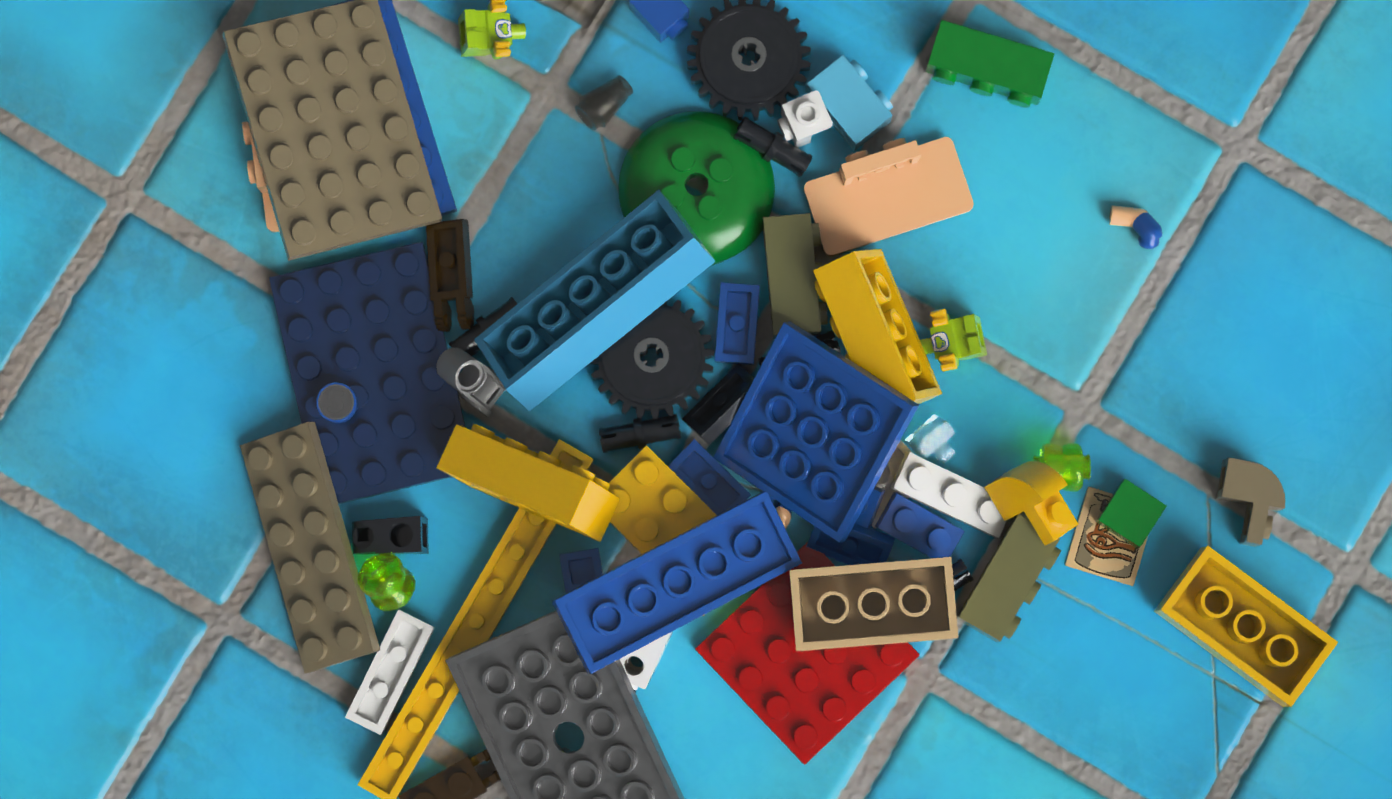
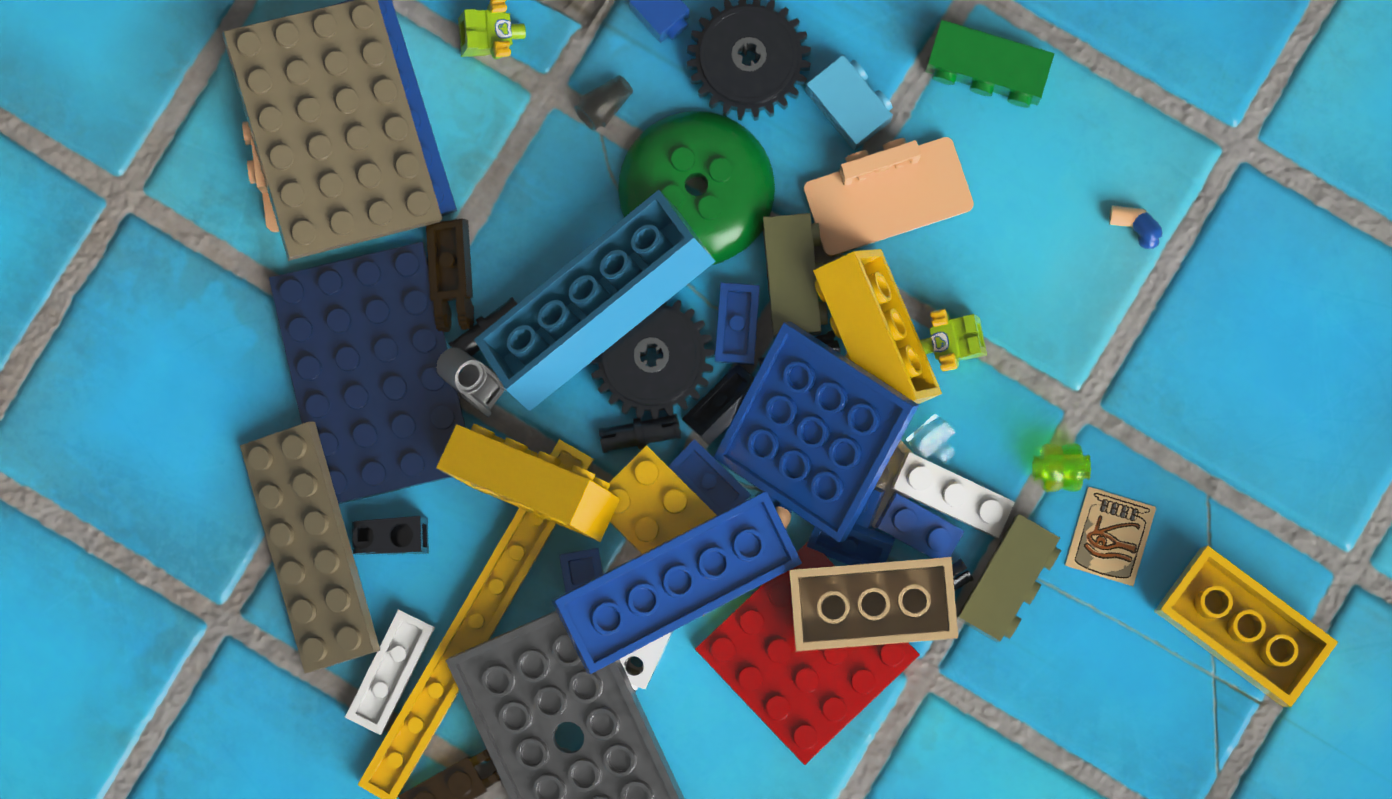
(336, 402): tile -> none
(386, 581): clear neon green piece -> none
(773, 146): black pin -> none
(804, 118): white bracket -> none
(1034, 490): yellow brick -> none
(1131, 513): green piece -> none
(1257, 488): dark tan brick -> none

